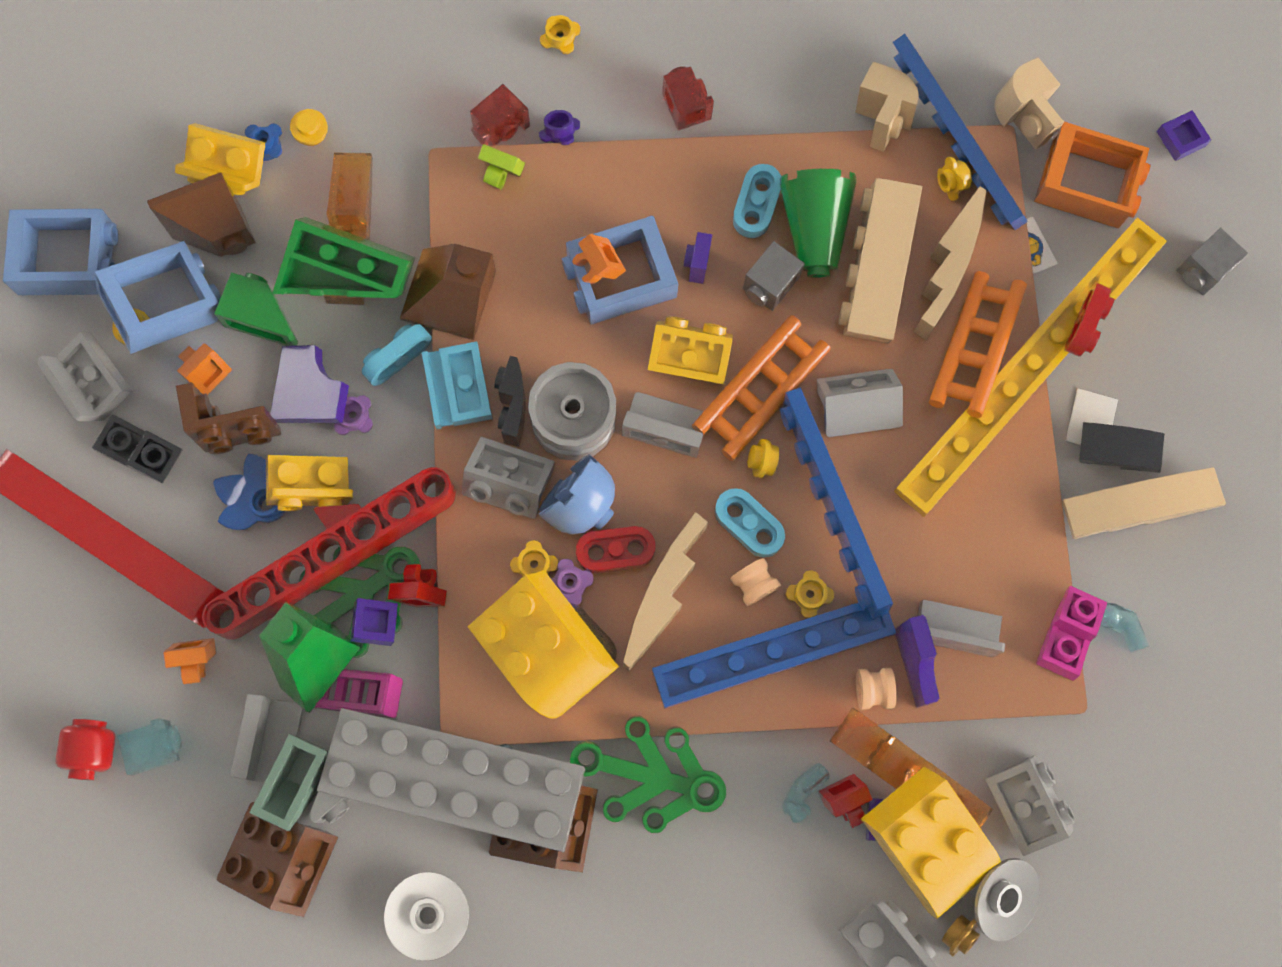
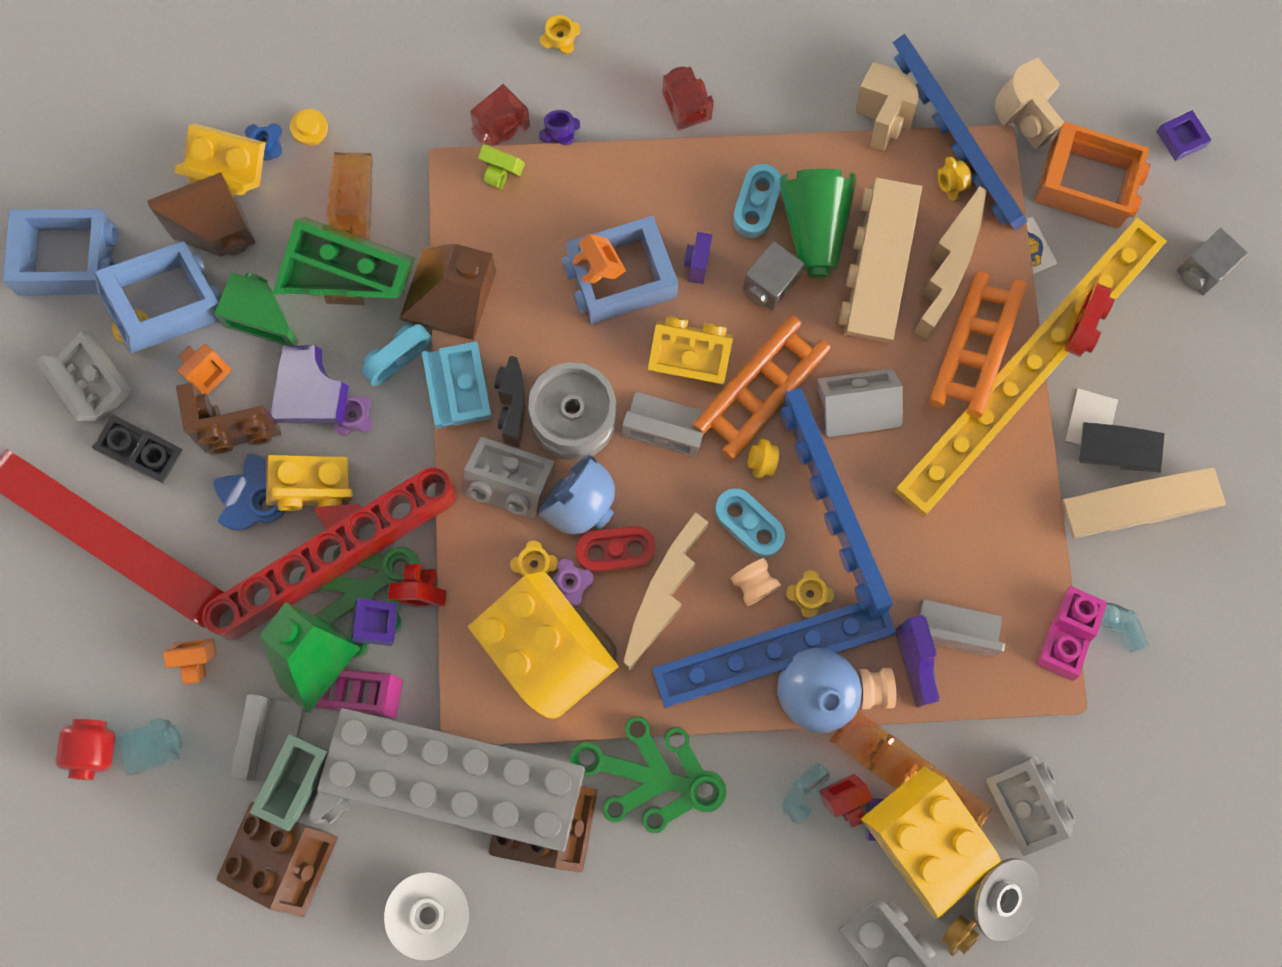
(819, 690): none -> medium blue cylinder

